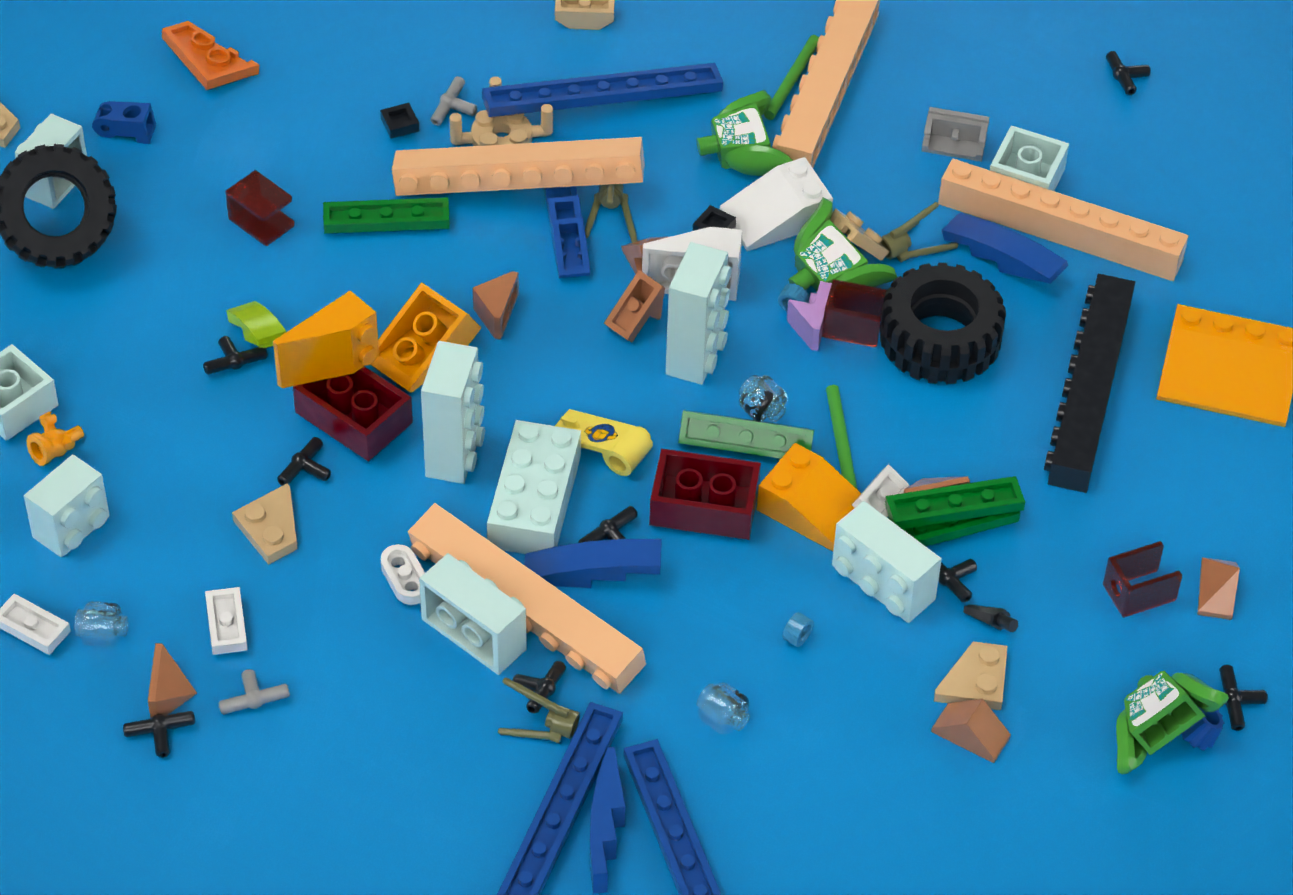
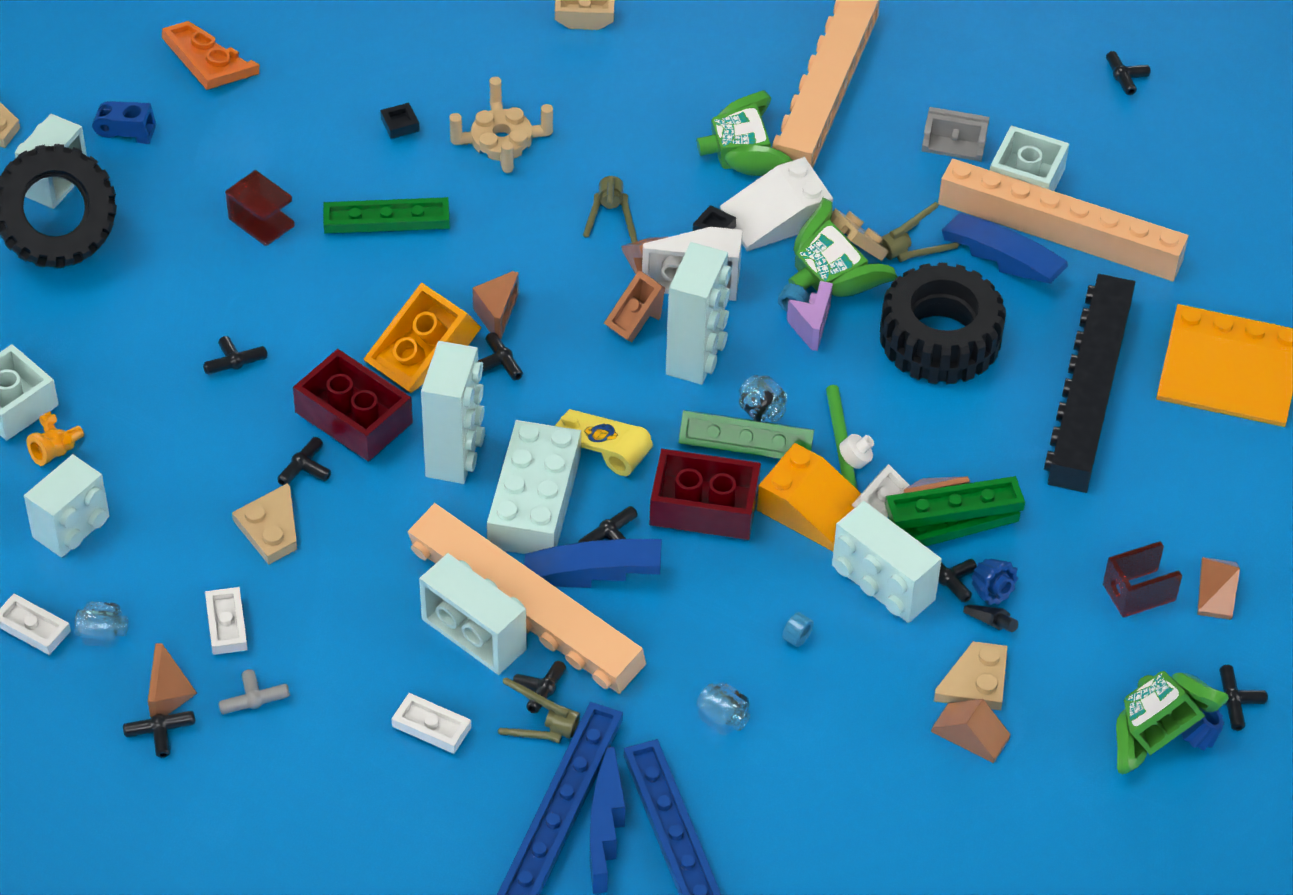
(257, 323): lime slope -> none
(328, 343): light orange slope -> none
(404, 577): white plate -> none
(431, 723): none -> white plate
(450, 101): light grey piece -> none
(501, 356): none -> black piece
(518, 166): light nougat brick -> none
(567, 232): blue slope -> none
(602, 89): blue plate -> none
(791, 77): bright green bar -> none
(853, 313): clear red piece -> none
(857, 450): none -> white tile
(994, 580): none -> blue piece

